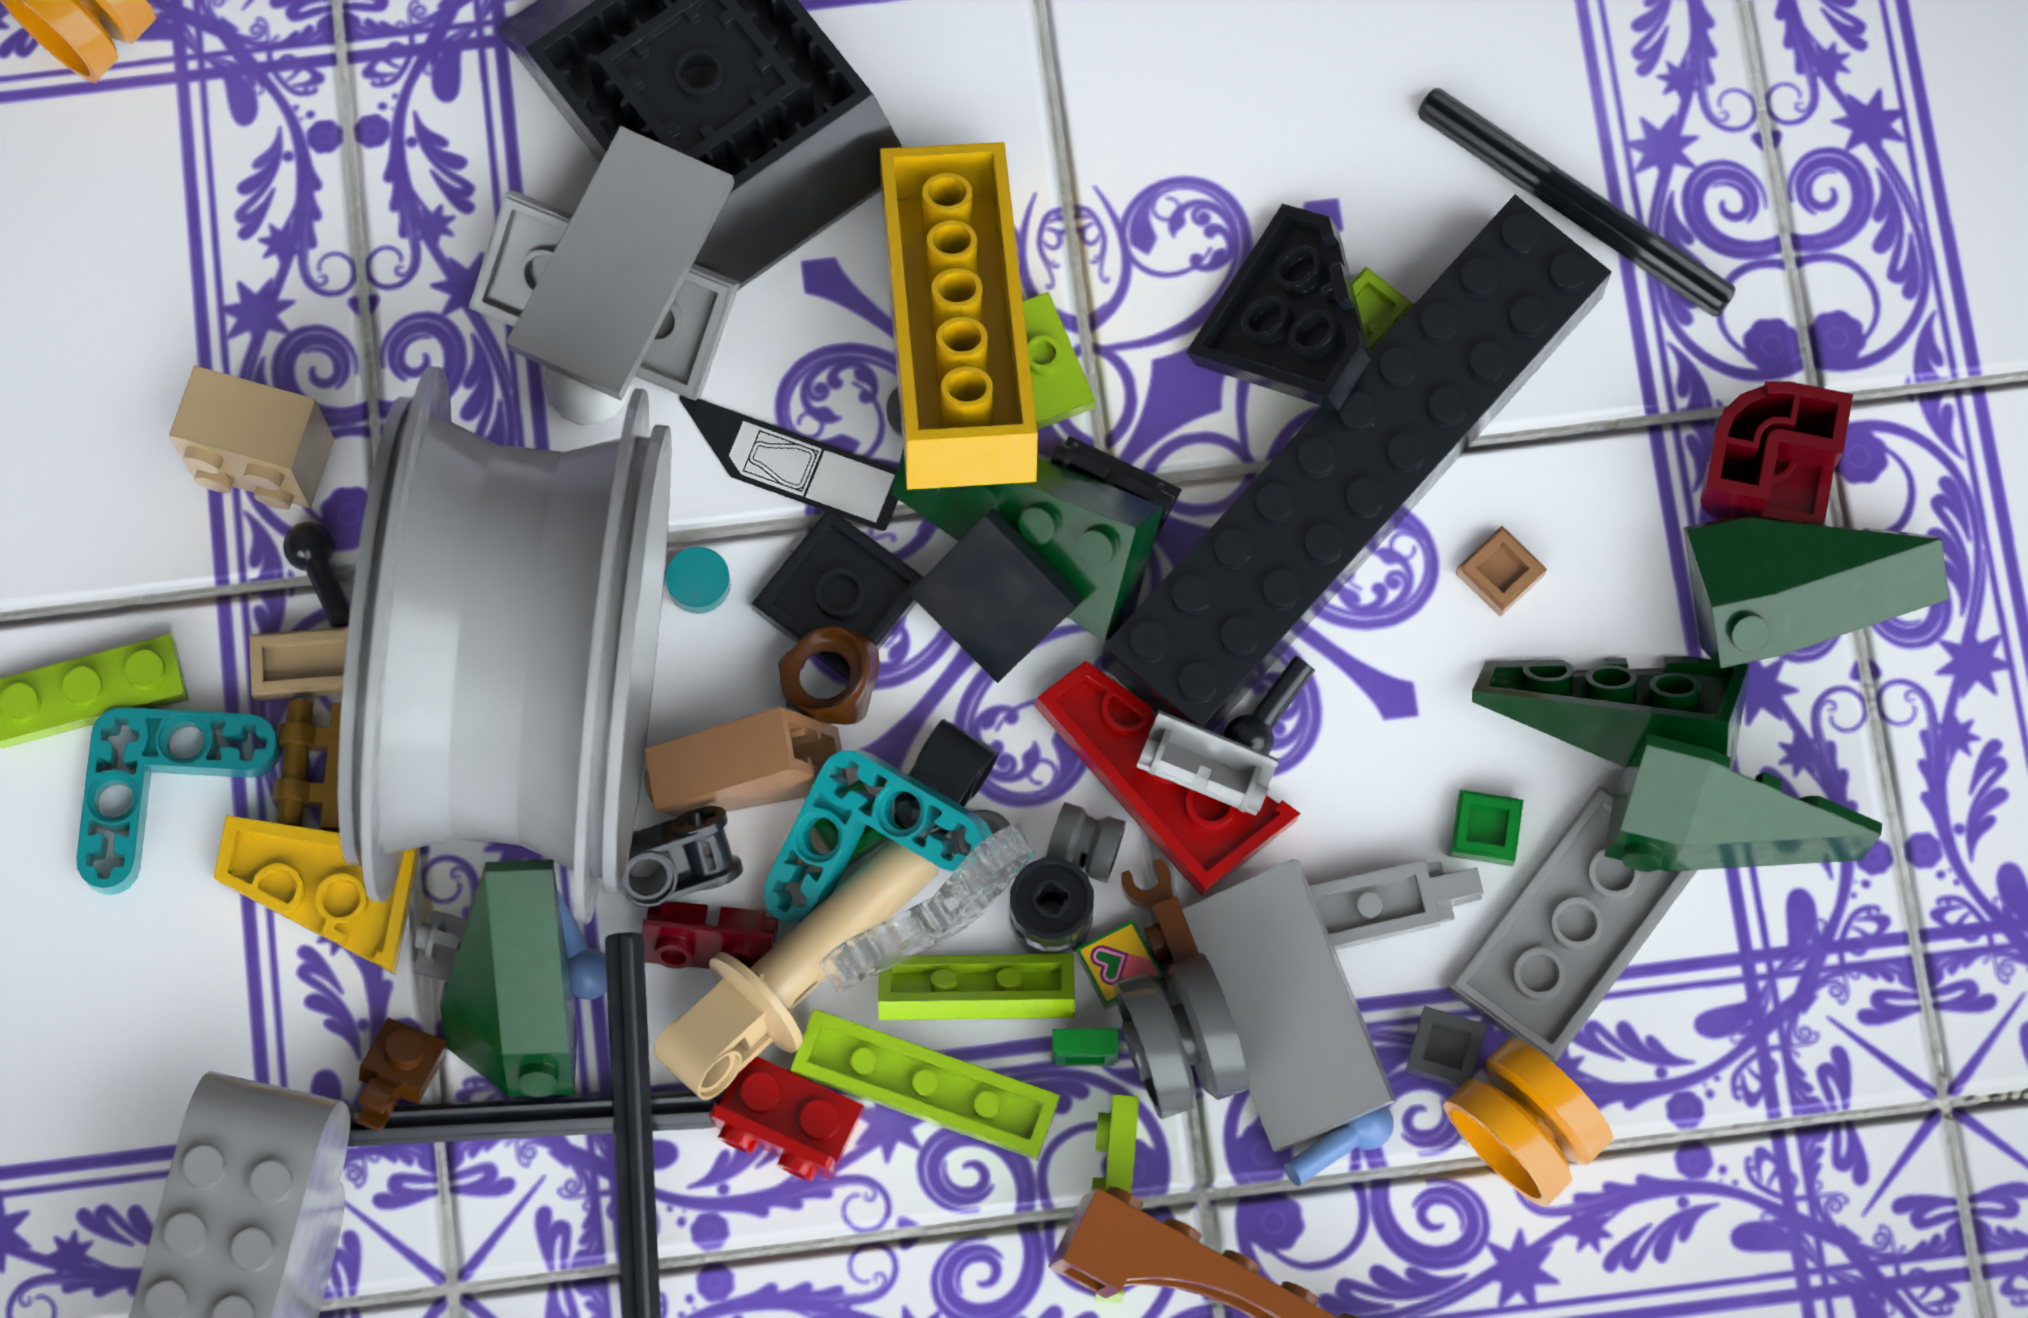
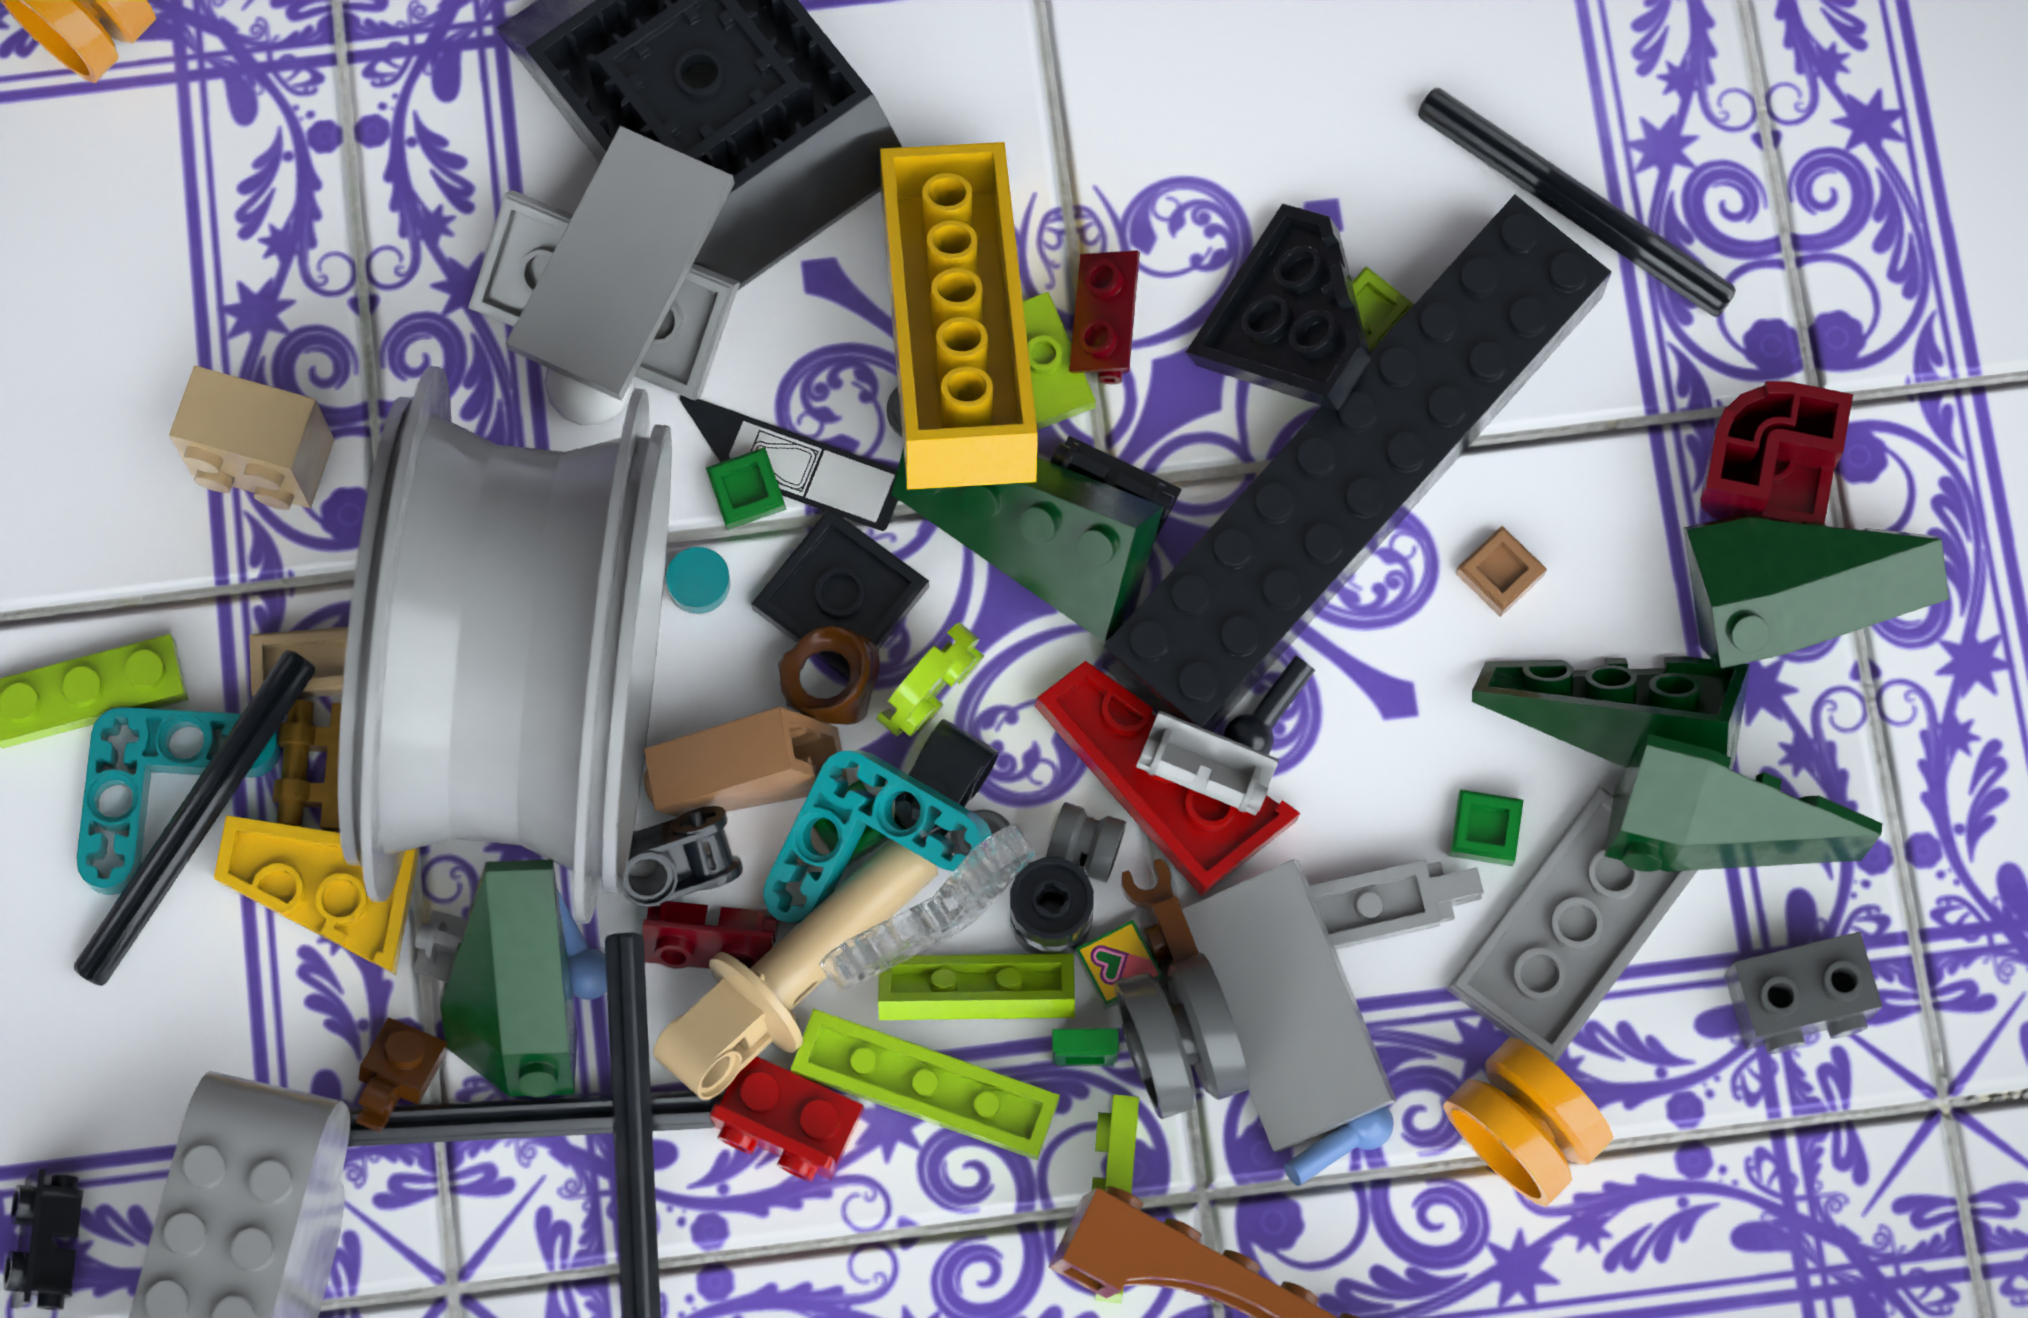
(36, 1265): none -> black hinge
(194, 818): none -> black axle
(309, 549): black bar -> none
(746, 488): none -> green tile
(917, 693): none -> lime plate
(995, 595): black tile -> none
(1104, 314): none -> dark red hinge
(1445, 1047): dark grey plate -> none
(1804, 993): none -> dark grey brick

